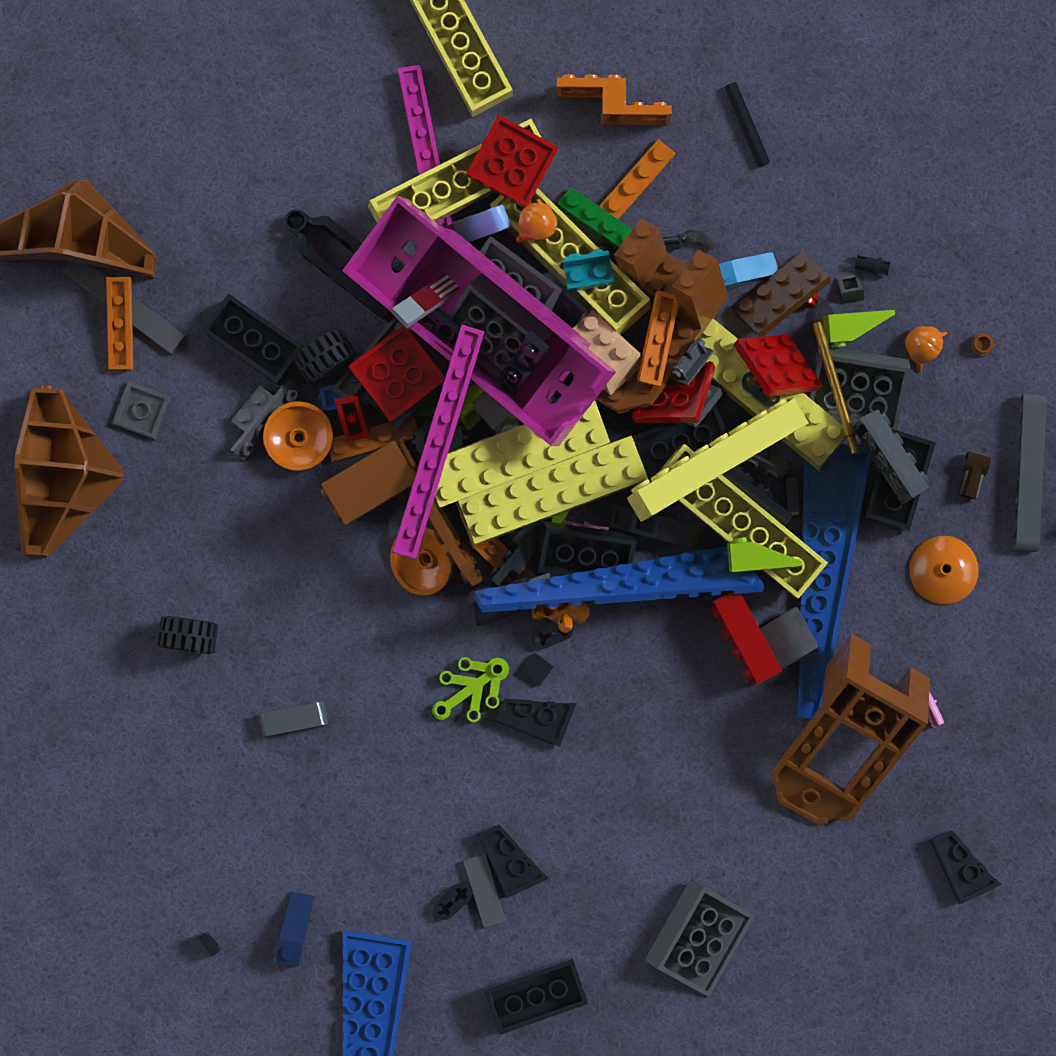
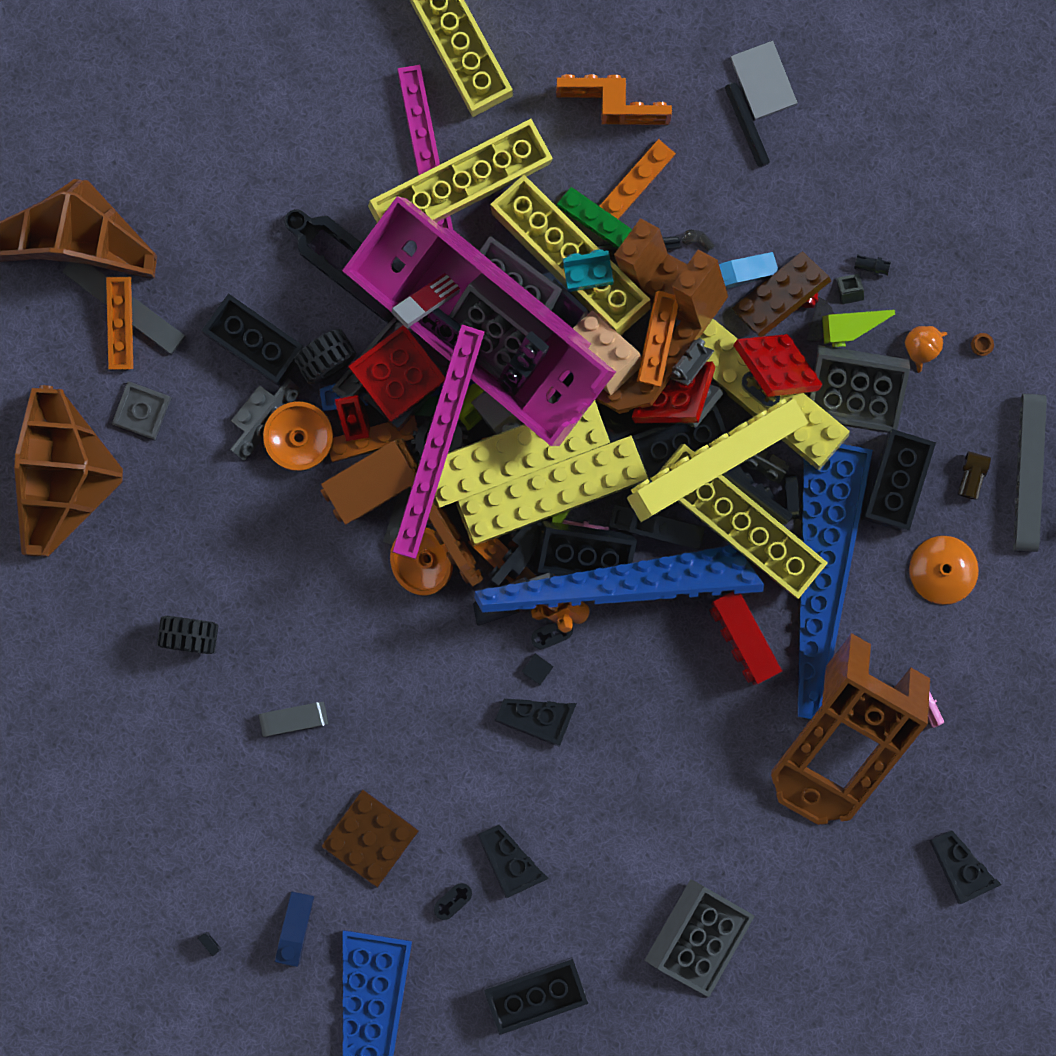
(370, 838): none -> reddish brown plate
(473, 686): lime plant -> none
(482, 223): light blue beam -> none
(484, 890): dark grey tile -> none
(512, 161): red plate -> none
(536, 222): orange hair -> none
(749, 556): lime slope -> none
(763, 80): none -> light grey tile
(789, 638): flat silver tile -> none
(848, 430): pearl gold bar -> none
(890, 456): dark grey slope -> none

